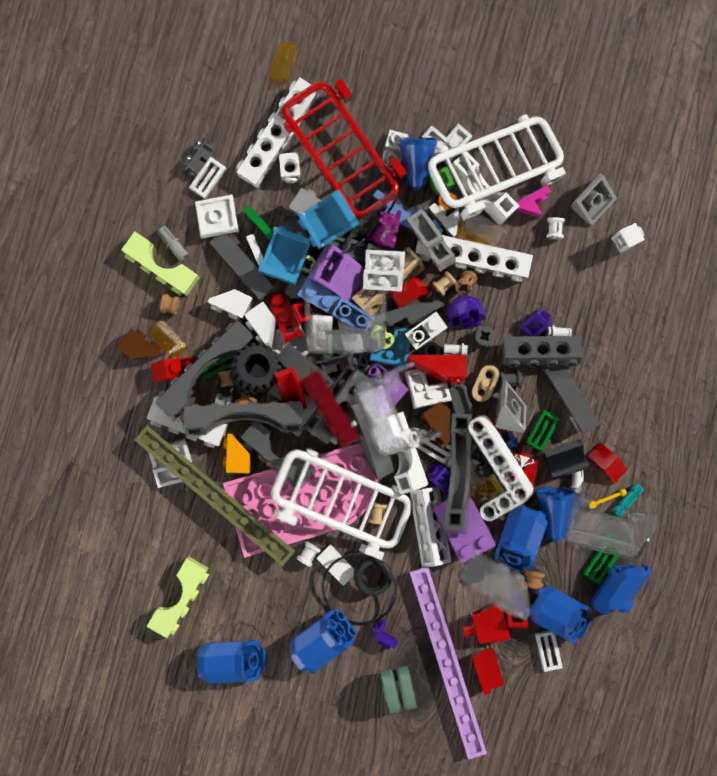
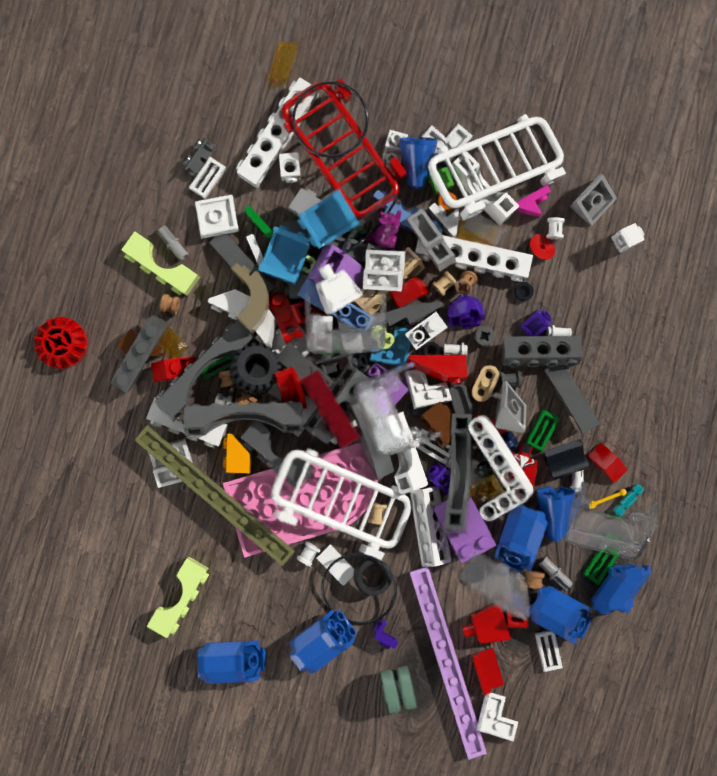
(76, 346): none -> red gear
(139, 353): none -> dark grey arch
(258, 306): none -> dark tan arch
(294, 114): none -> black piece
(336, 289): none -> white torso
(491, 720): none -> white tile
(523, 291): none -> black tile
(542, 247): none -> red piece
(555, 573): none -> light grey axle

